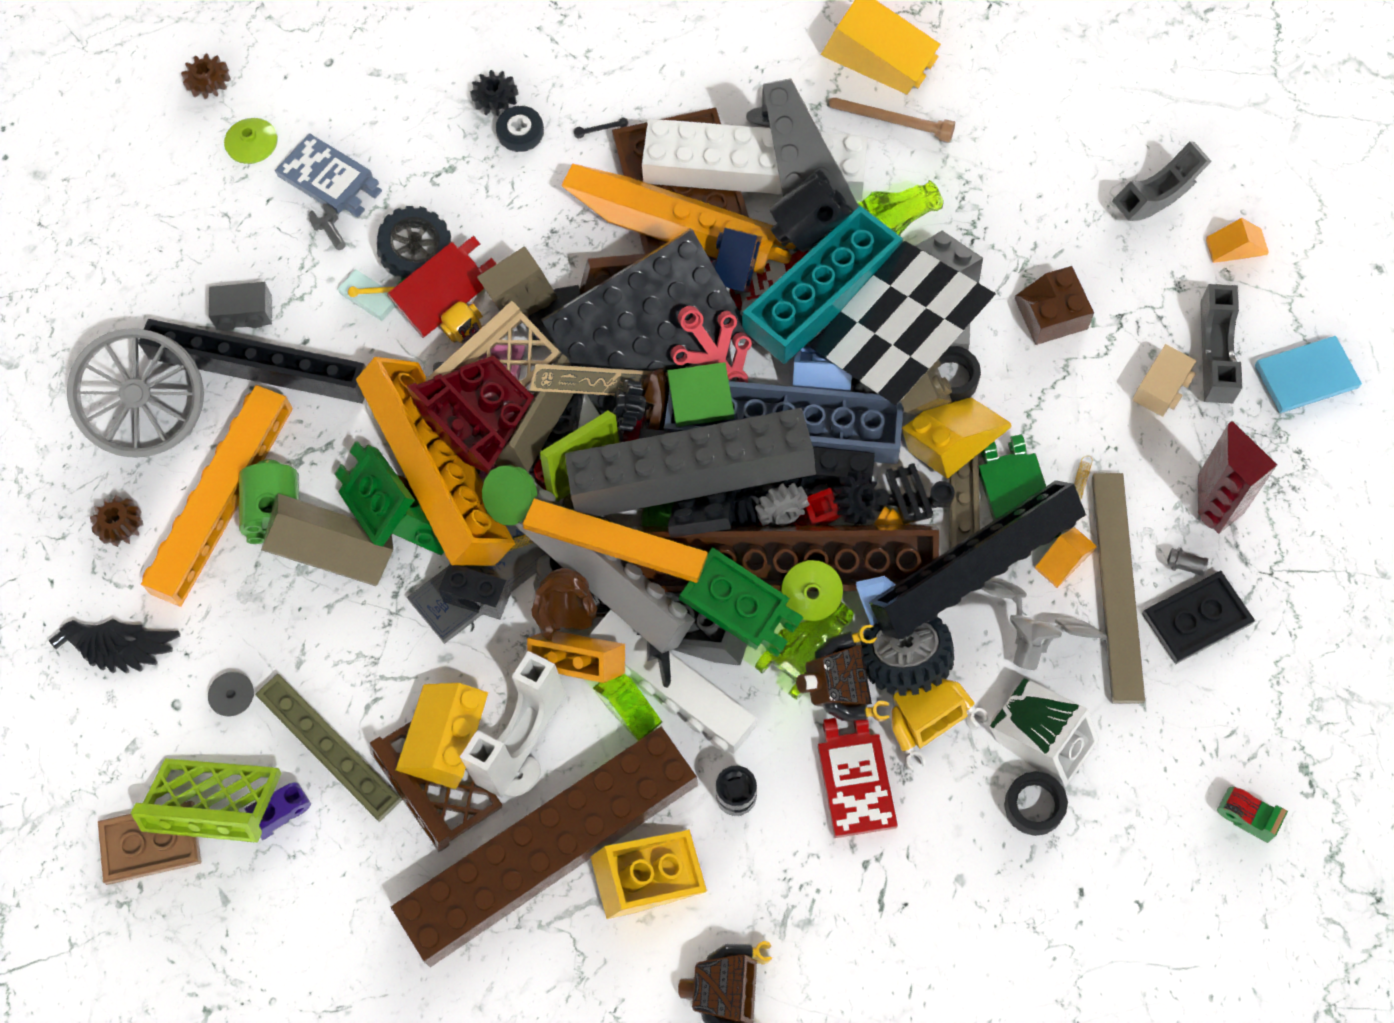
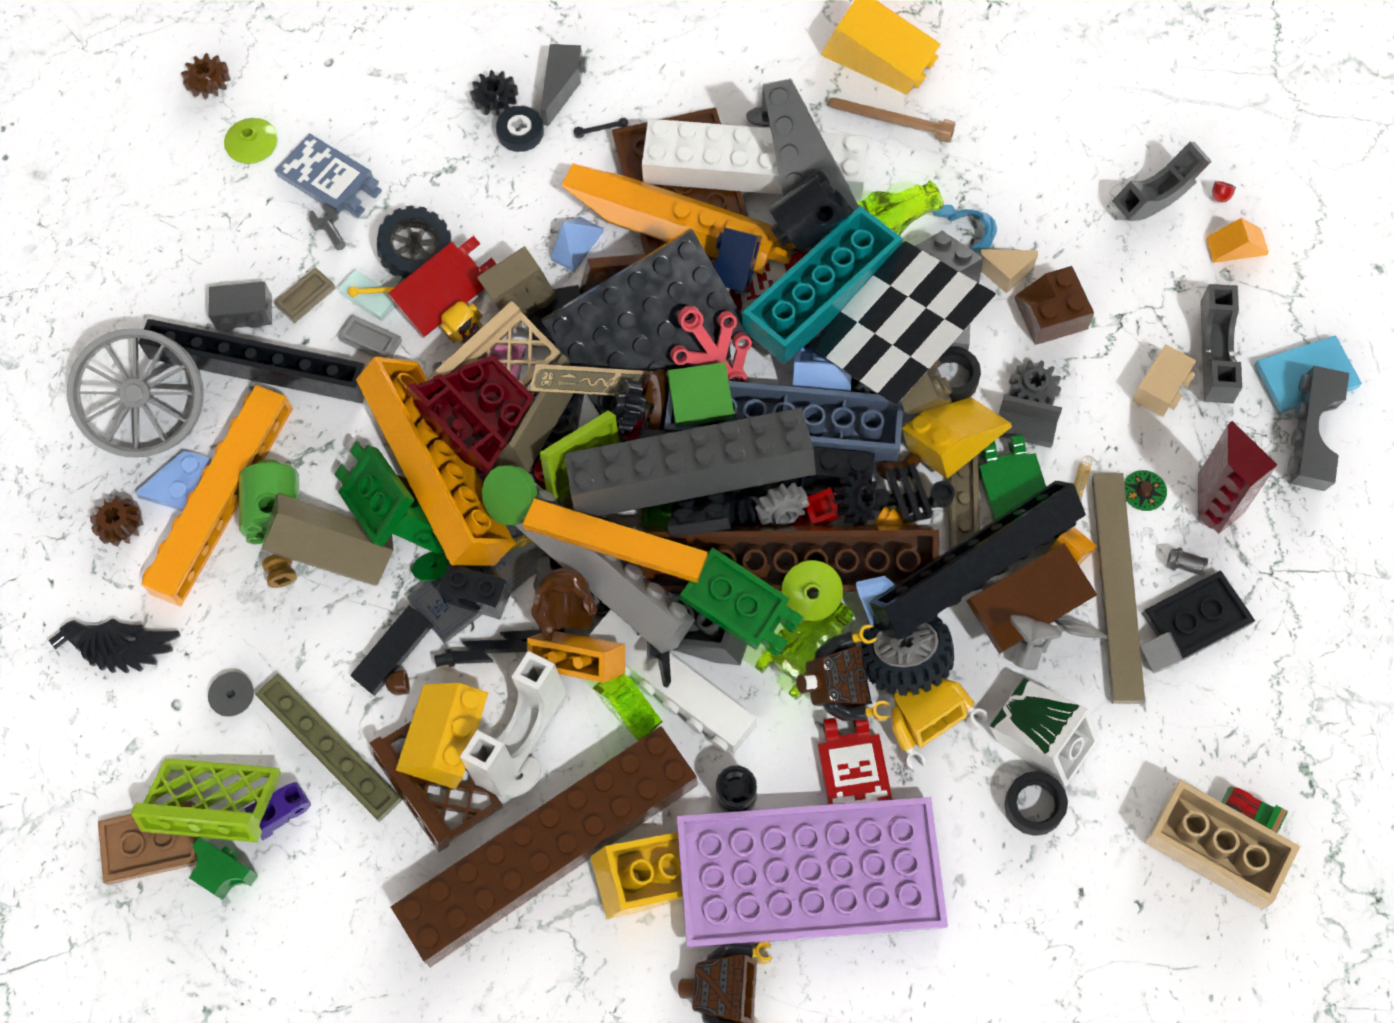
(175, 481): none -> light blue wing
(219, 869): none -> green brick
(279, 571): none -> pearl gold wheel
(304, 295): none -> dark tan tile
(369, 338): none -> light grey tile
(391, 650): none -> black tile
(398, 683): none -> reddish brown hinge
(430, 567): none -> green piece
(478, 649): none -> black piece
(562, 78): none -> dark grey slope
(575, 242): none -> light blue slope
(810, 872): none -> lavender plate
(909, 459): none -> reddish brown arm
(949, 211): none -> dark azure helmet
(1007, 267): none -> tan slope
(1031, 419): none -> dark grey panel
(1035, 383): none -> dark grey gear
(1038, 590): none -> reddish brown tile
(1145, 490): none -> piece
(1162, 652): none -> light grey tile
(1222, 191): none -> red hinge
(1222, 845): none -> tan brick
(1313, 462): none -> dark grey arch

